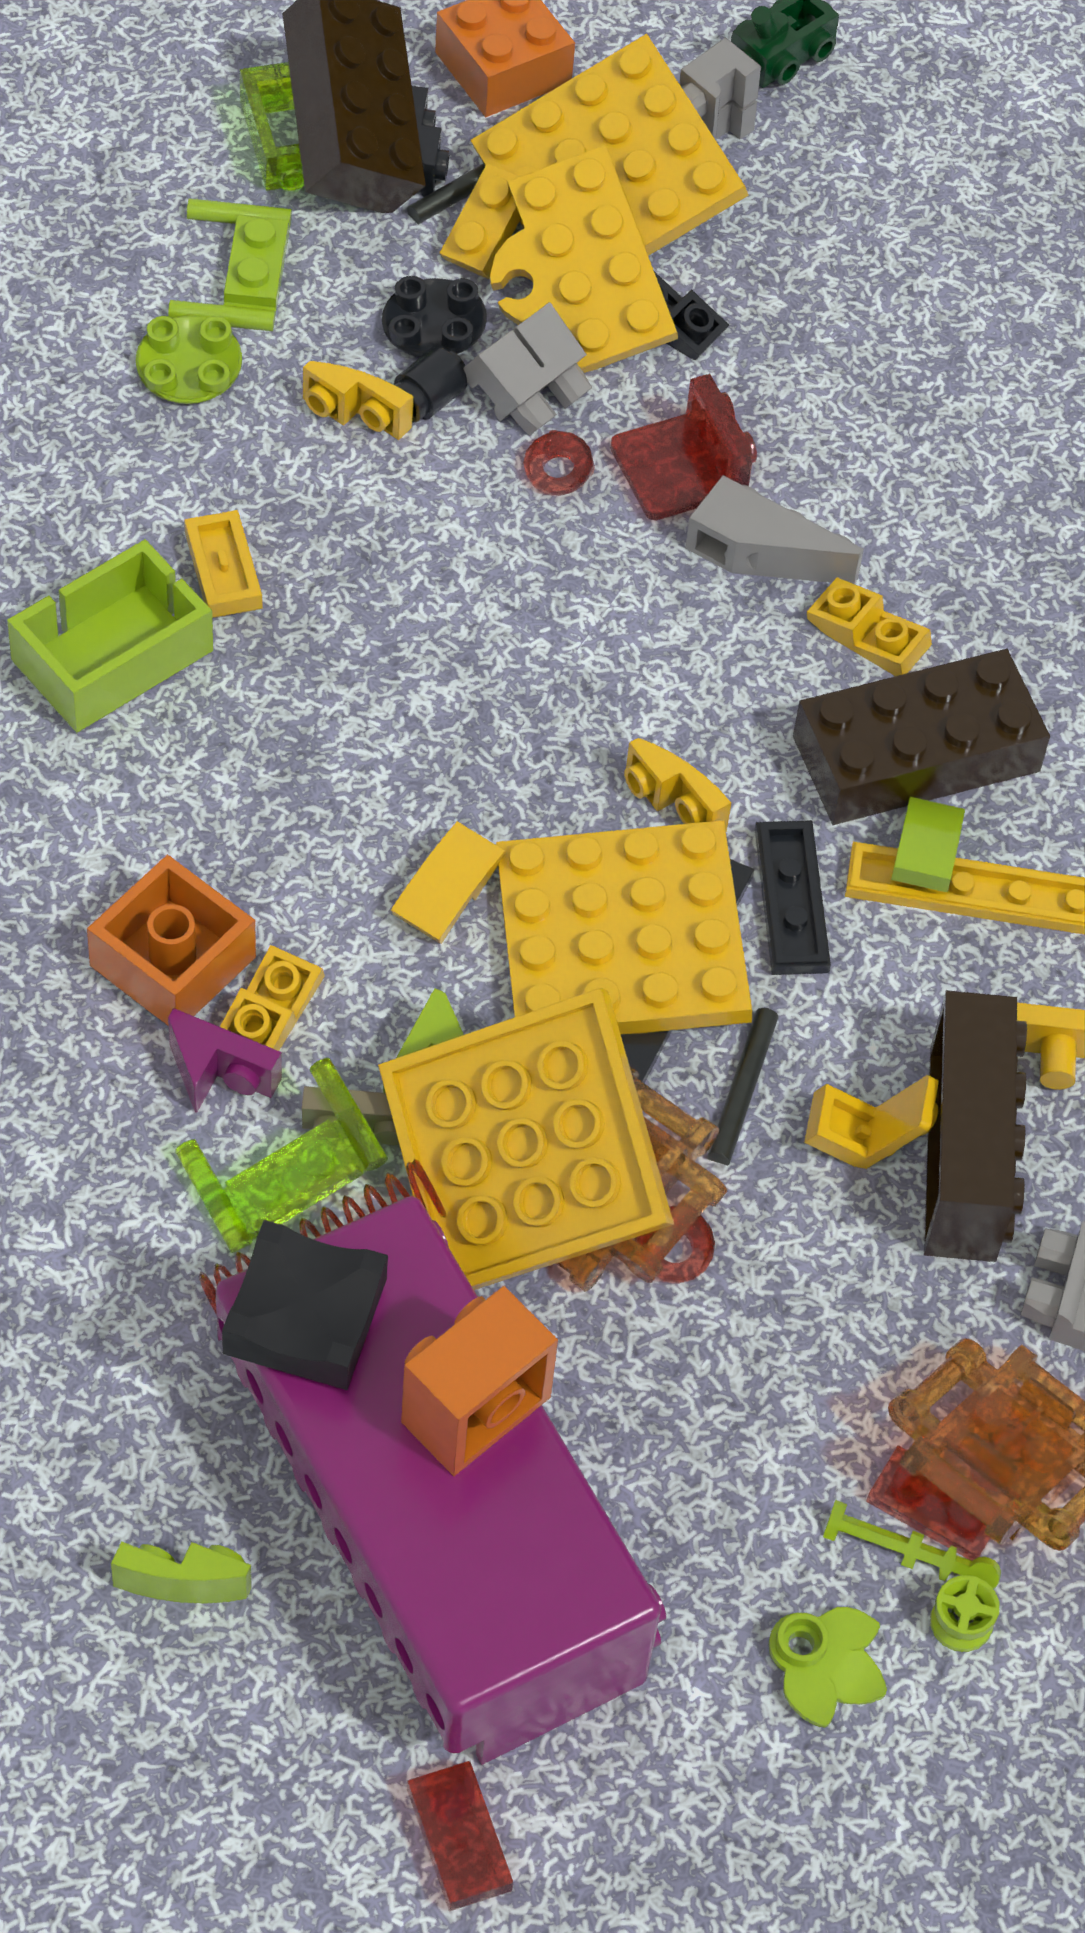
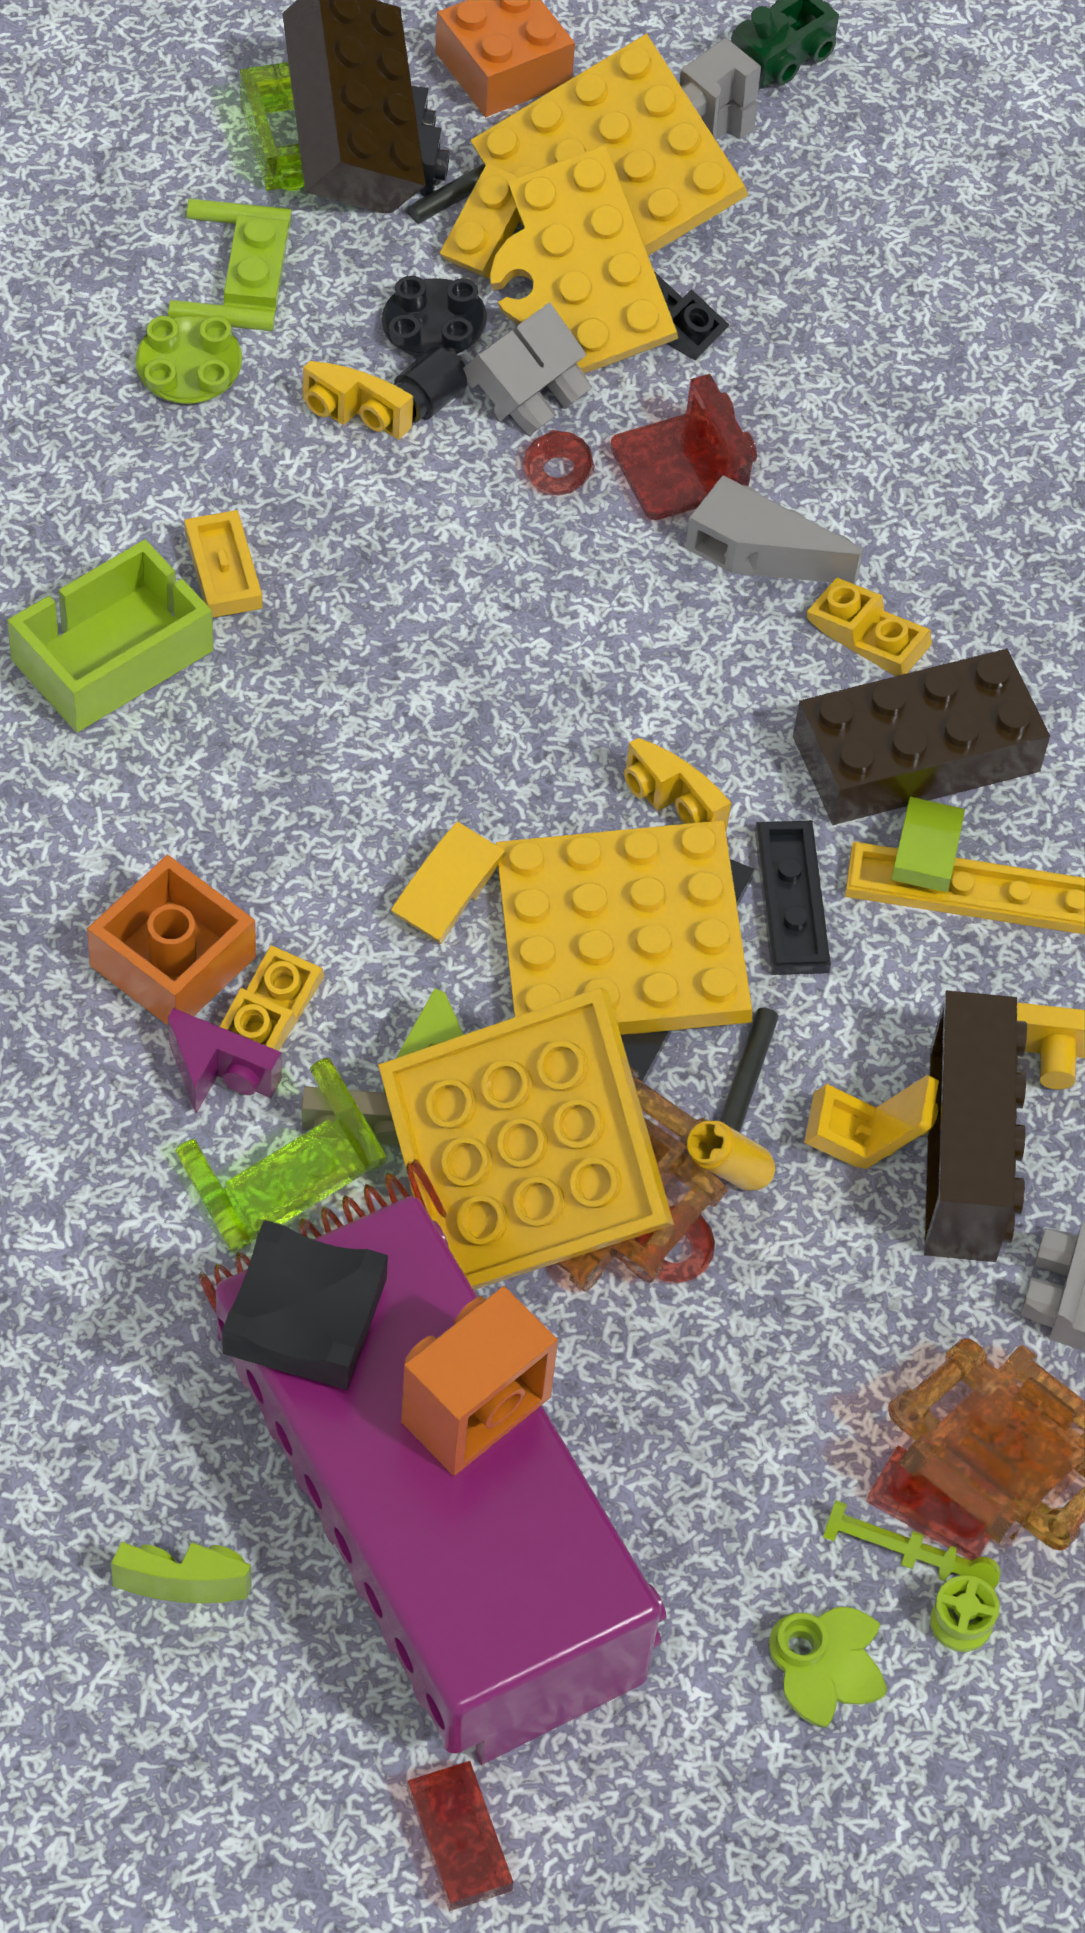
(731, 1155): none -> yellow piece

